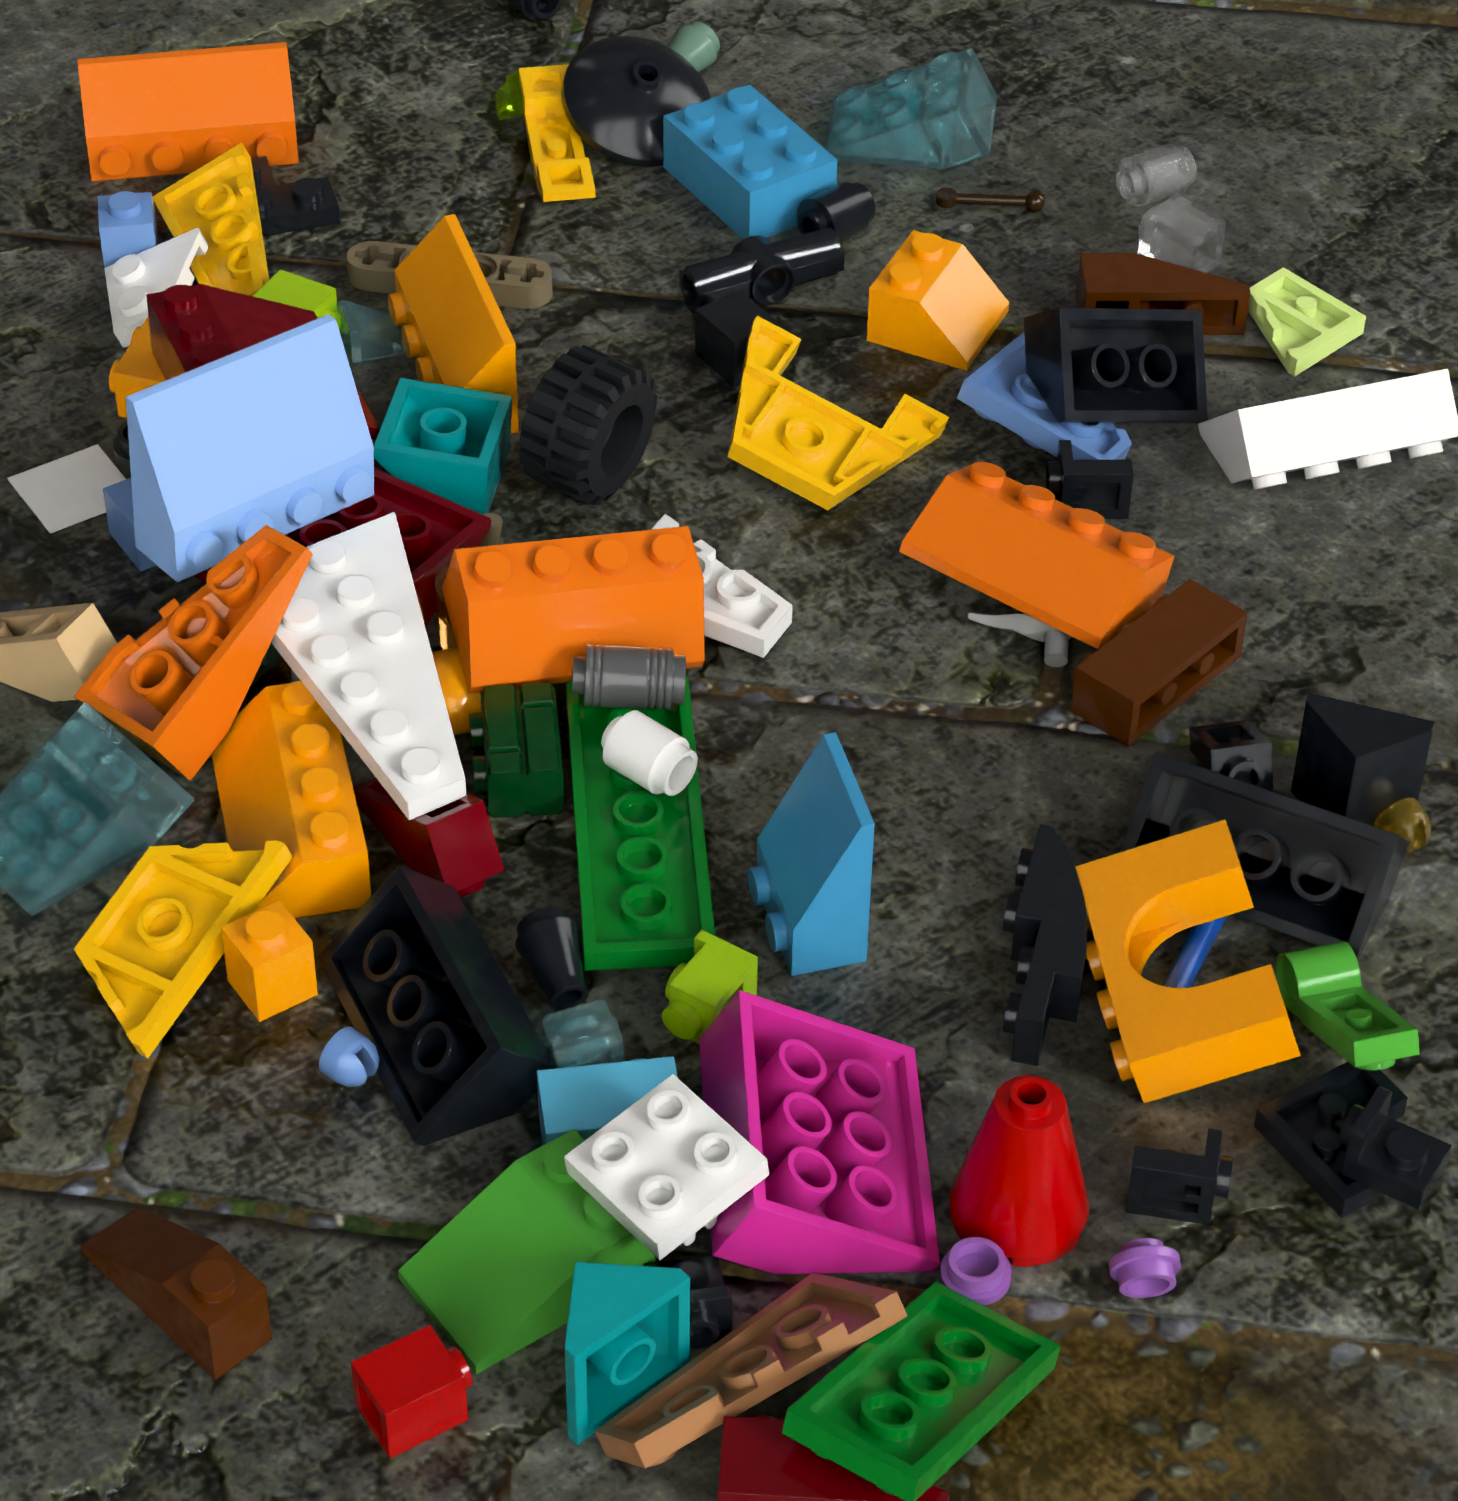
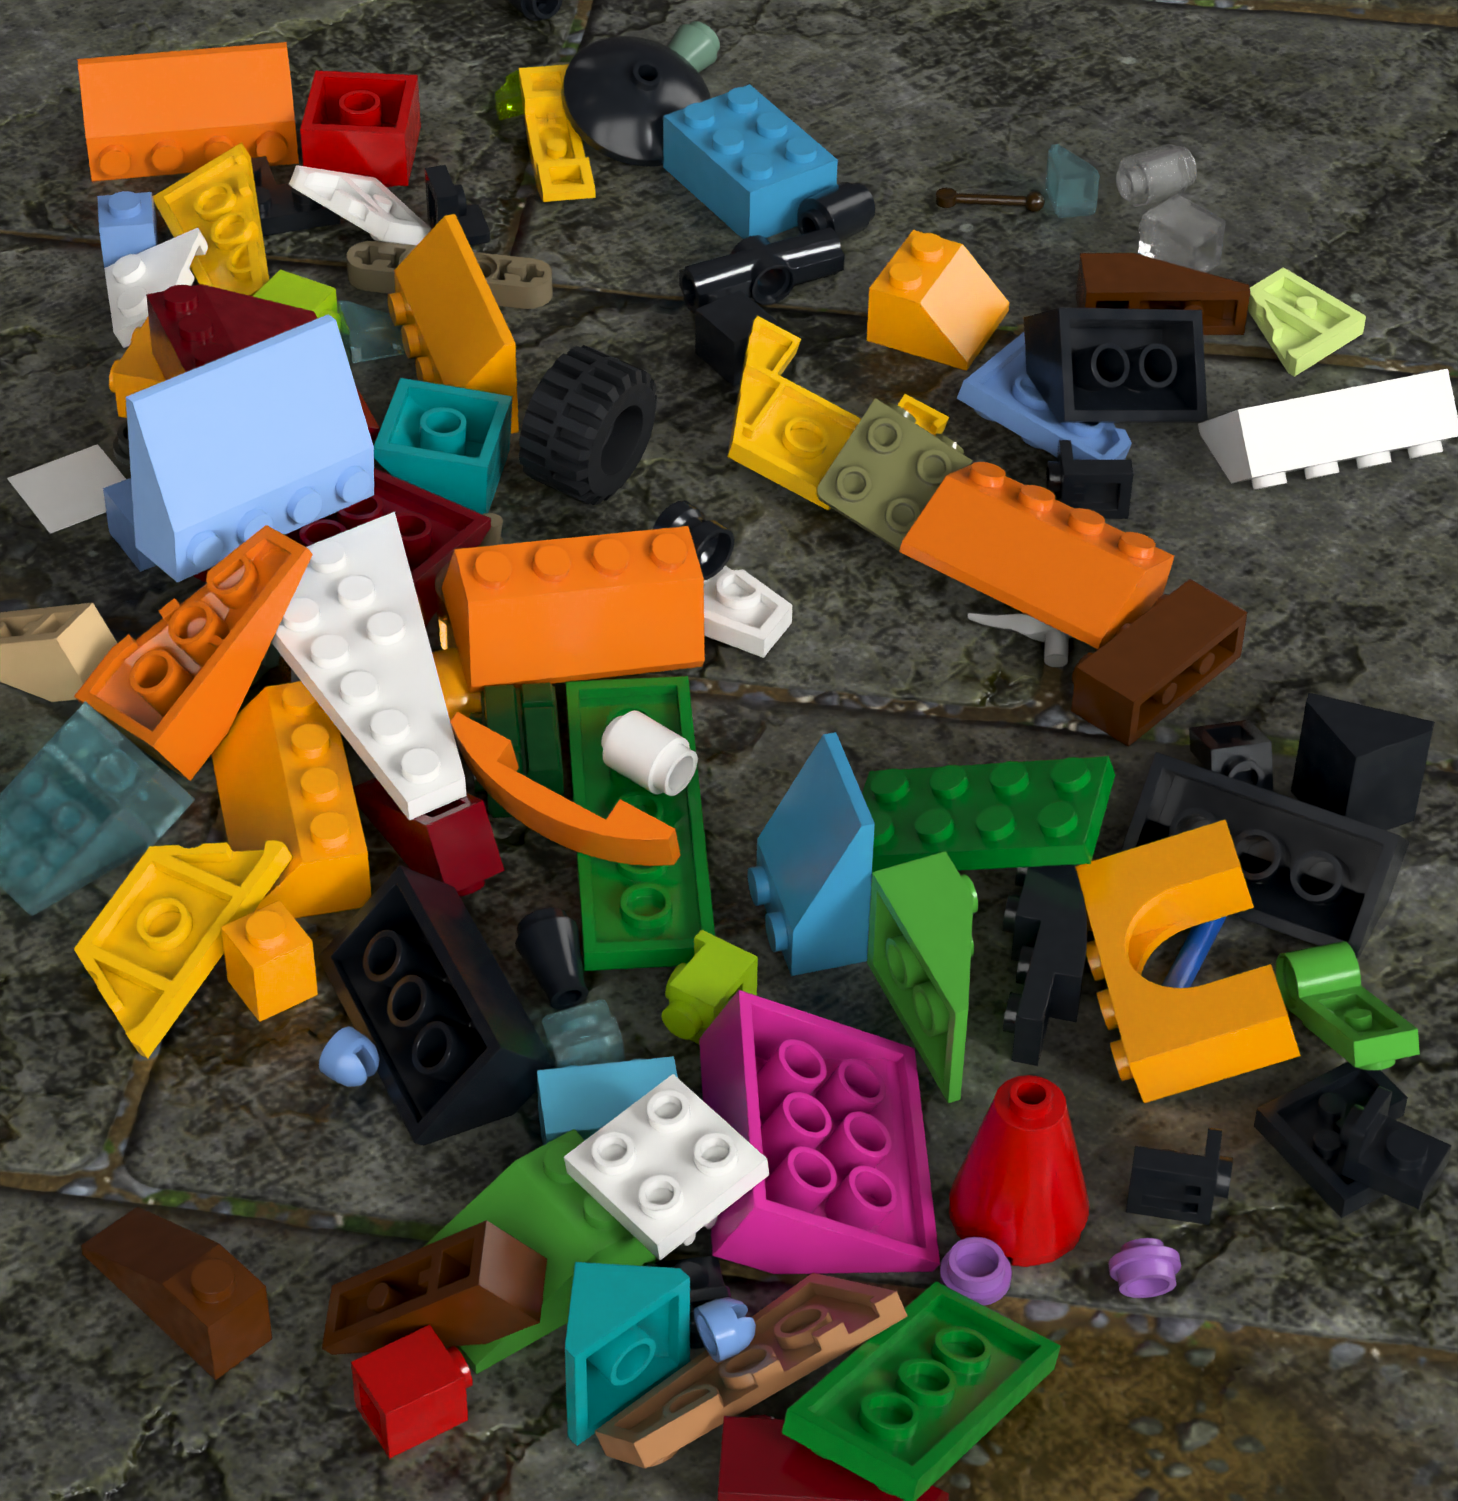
(361, 202): none -> white wing
(362, 124): none -> red brick
(446, 199): none -> black bracket
(464, 1286): none -> reddish brown slope
(623, 837): none -> orange slope
(629, 677): dark grey head -> none
(711, 539): none -> black wheel
(724, 1327): none -> medium blue hinge
(888, 472): none -> olive bracket
(917, 116): clear light blue slope -> none
(923, 958): none -> bright green slope
(990, 812): none -> green plate
(1071, 183): none -> clear light blue slope
(1407, 820): clear yellow hinge -> none

